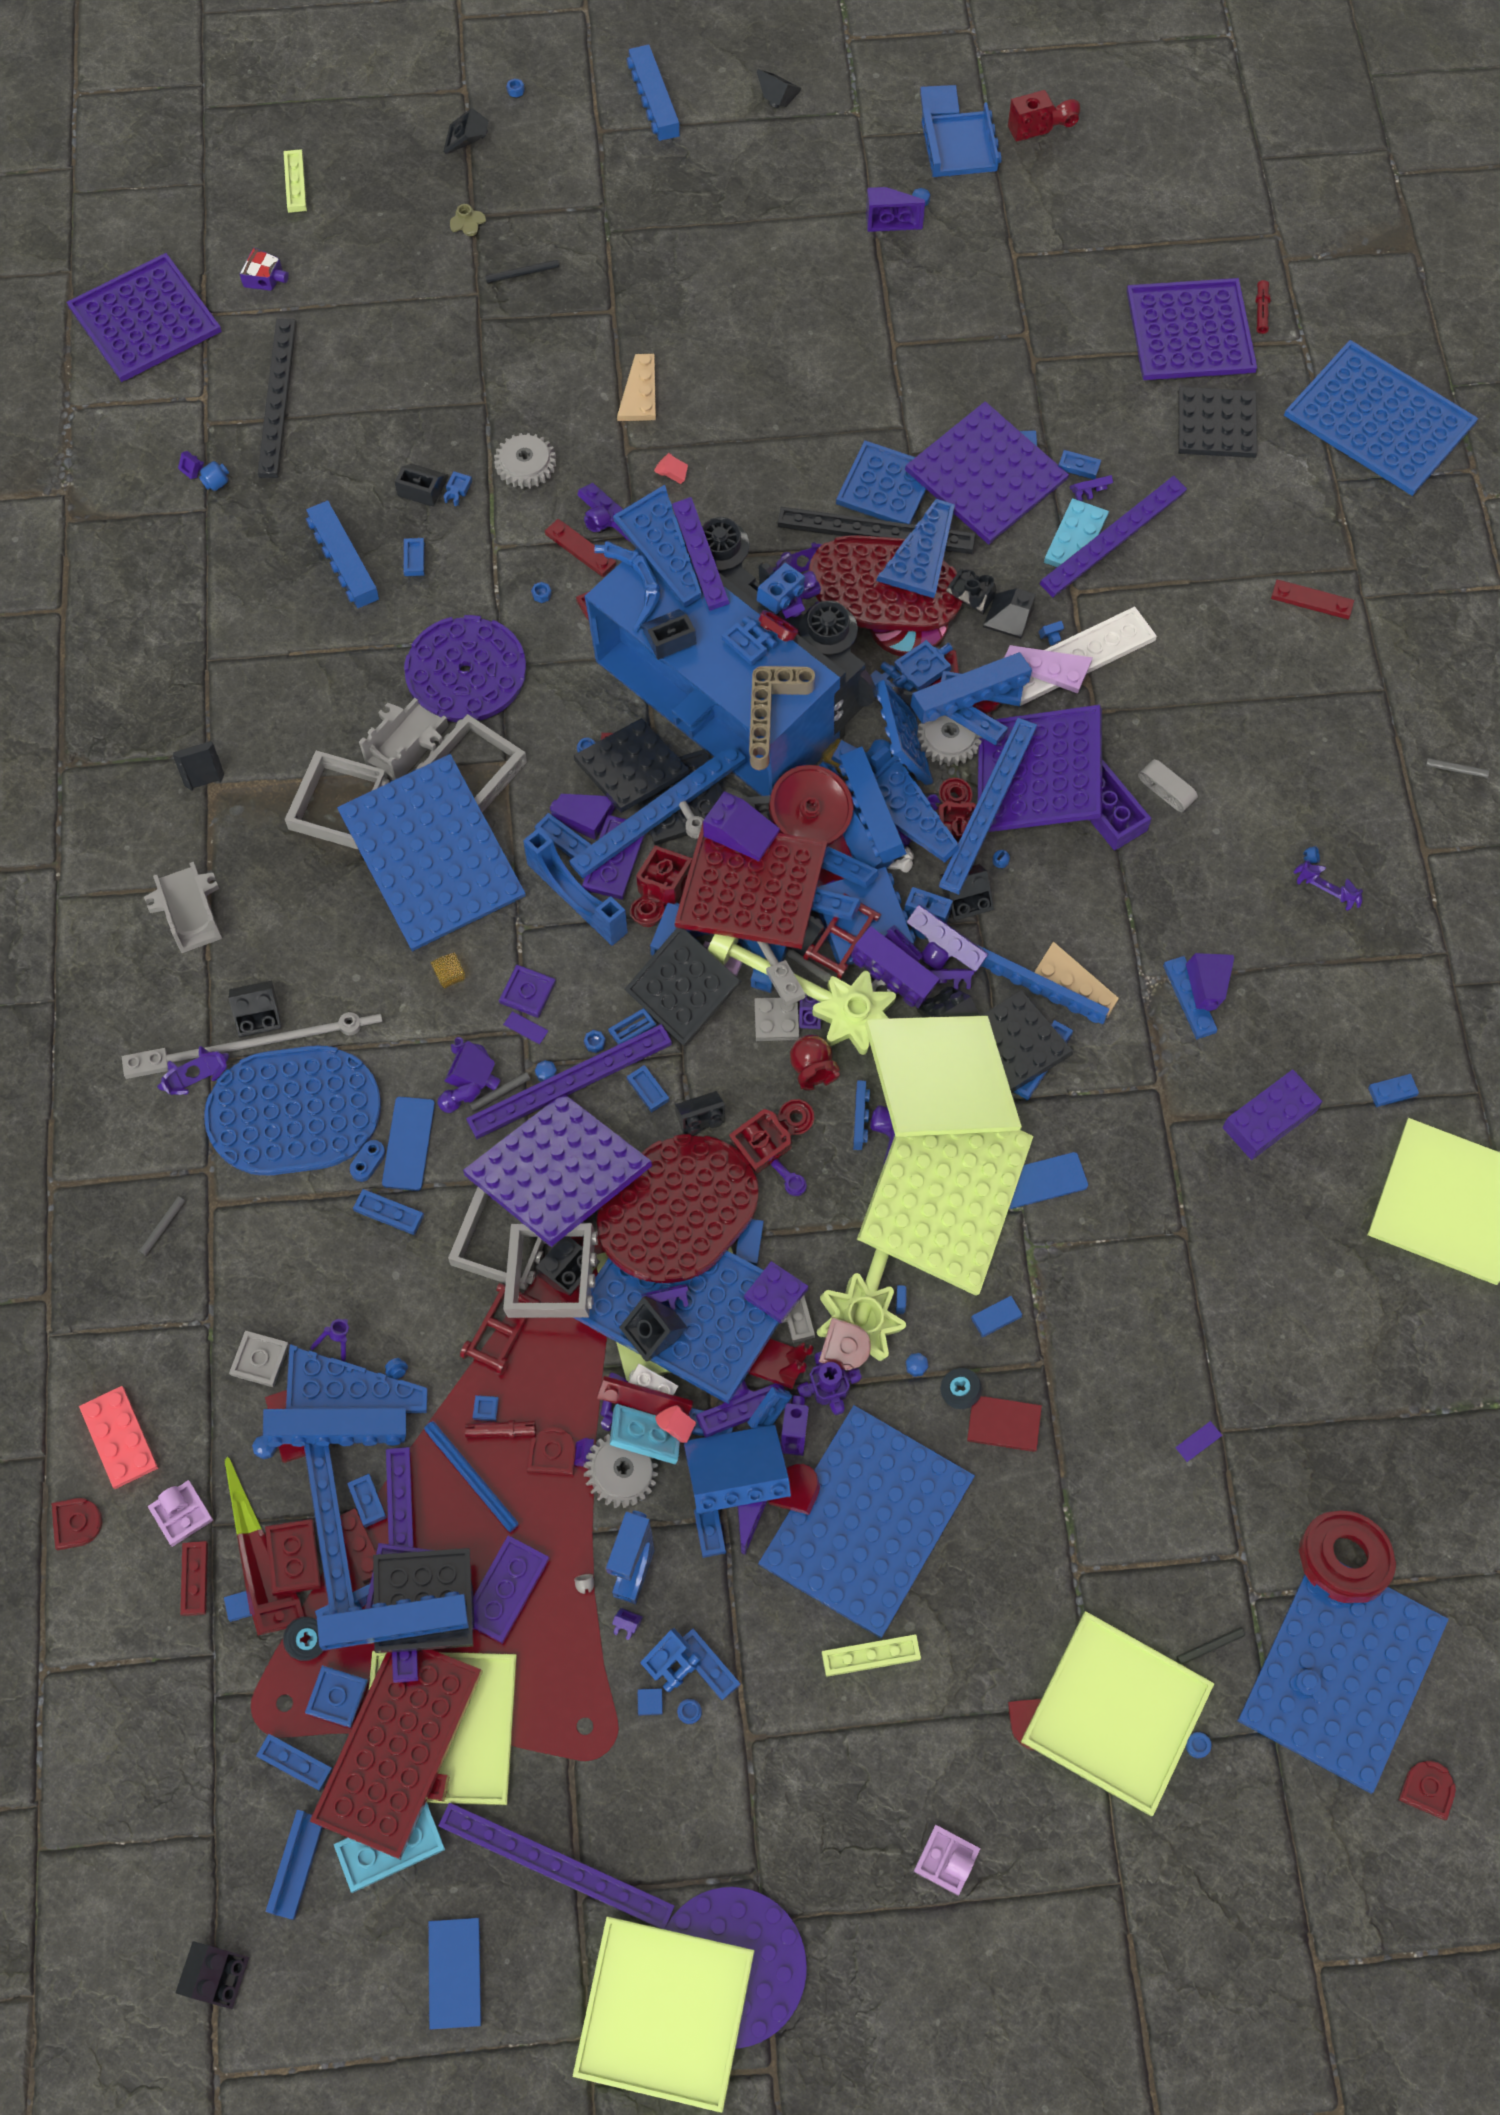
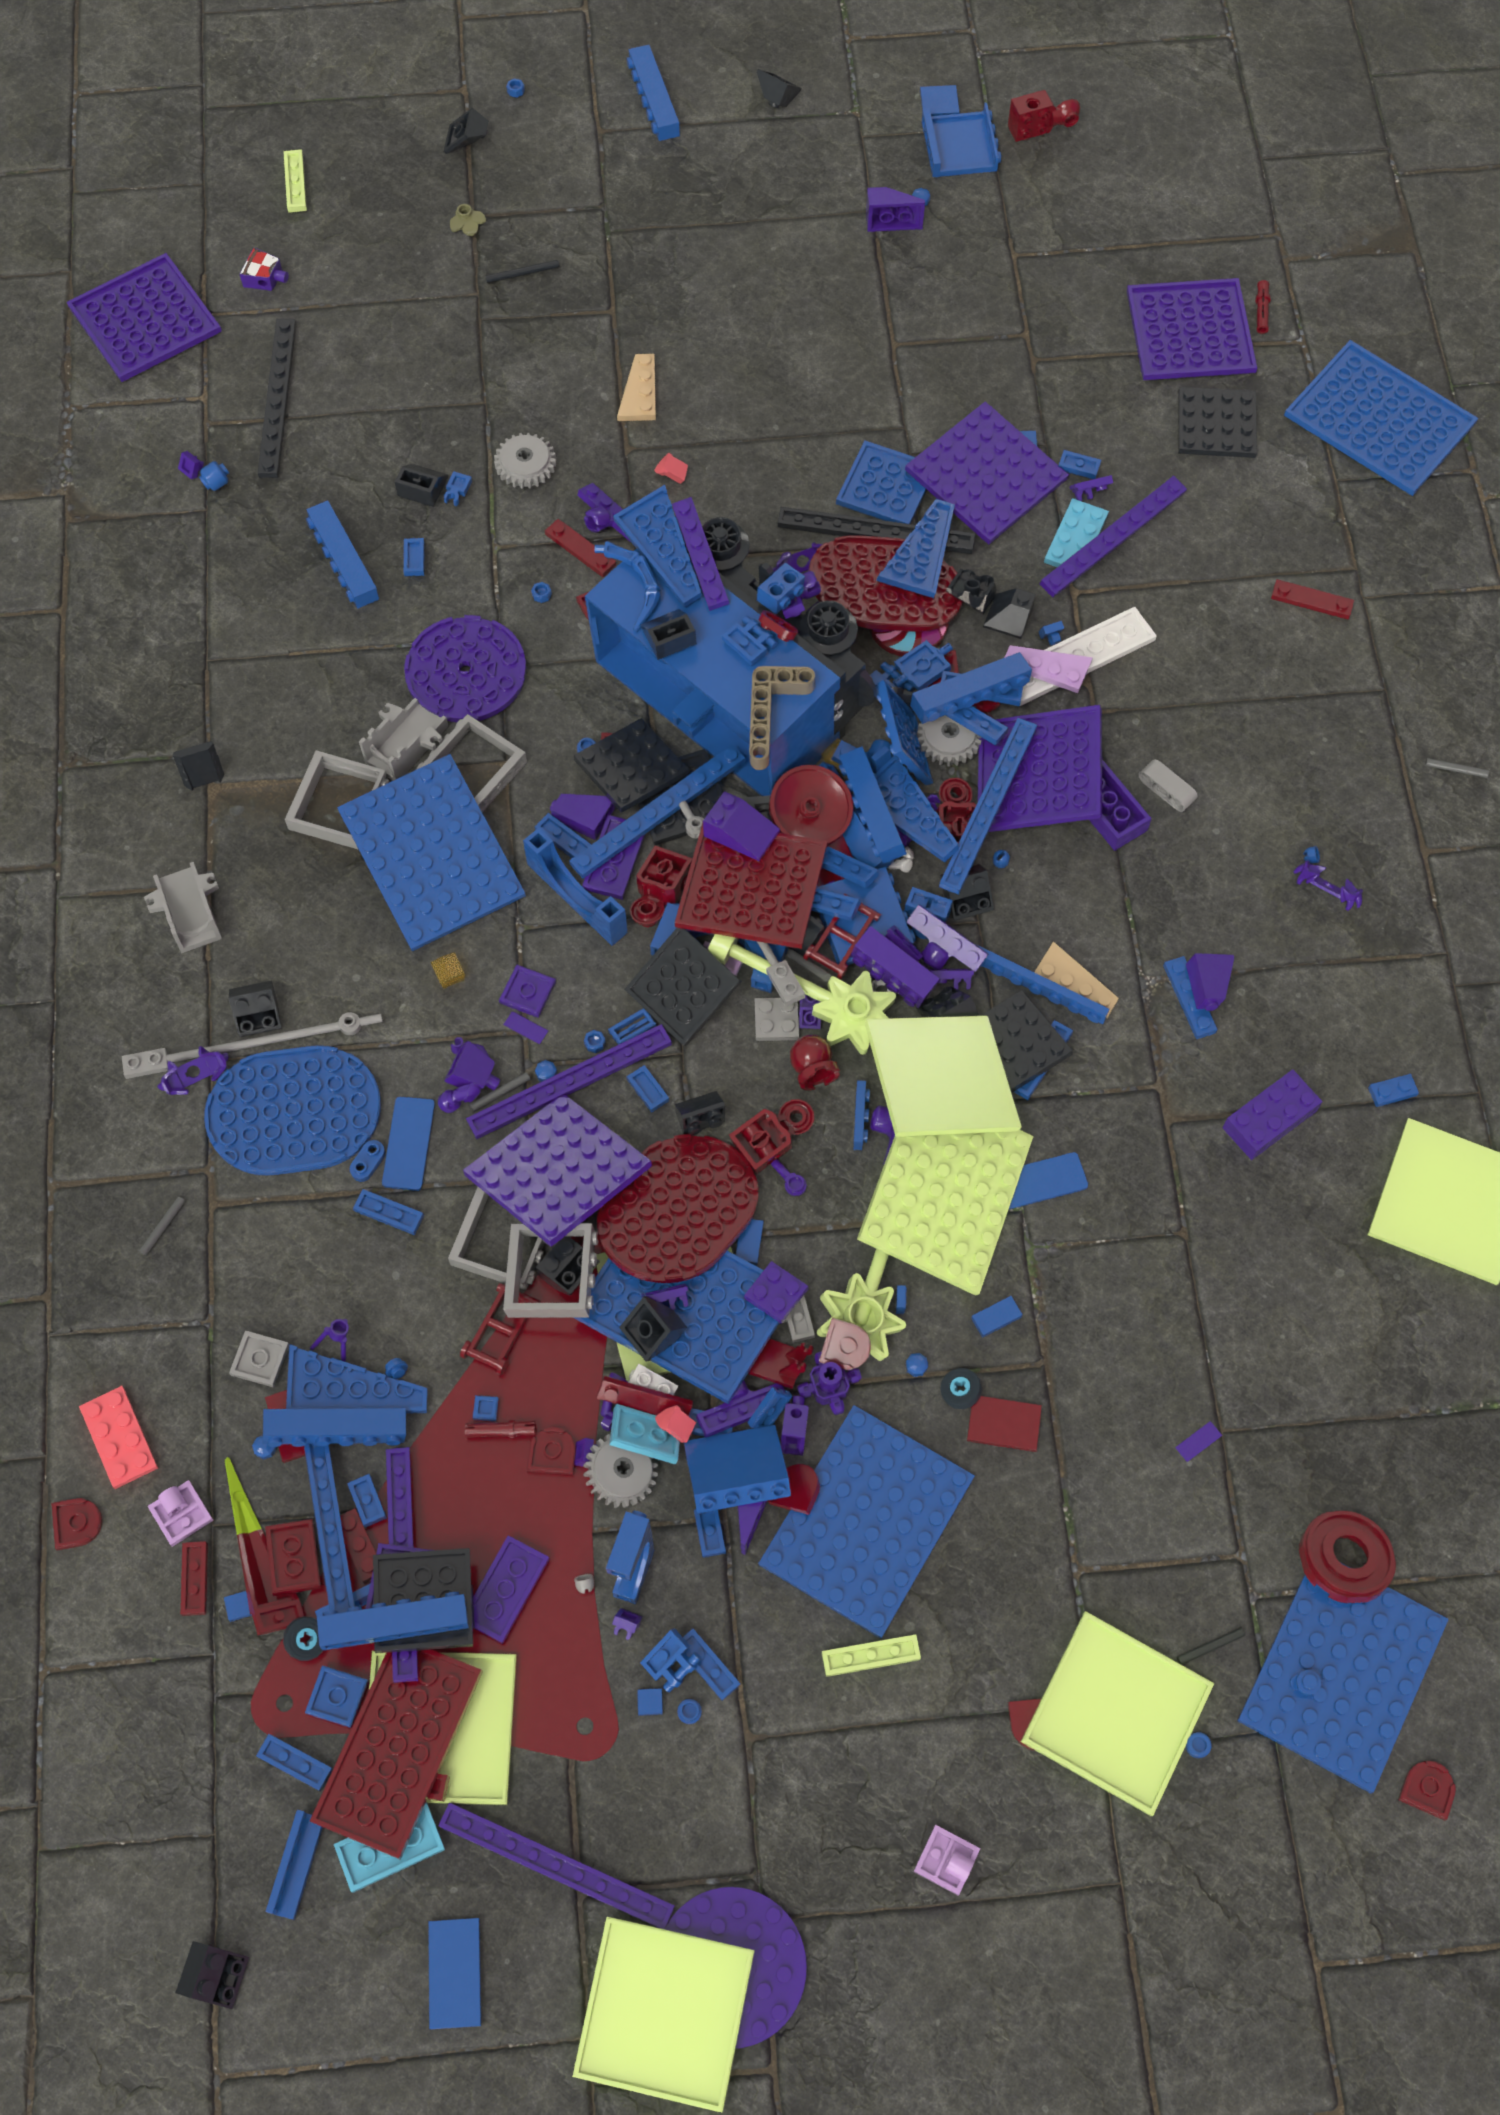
(471, 1476): blue axle -> none

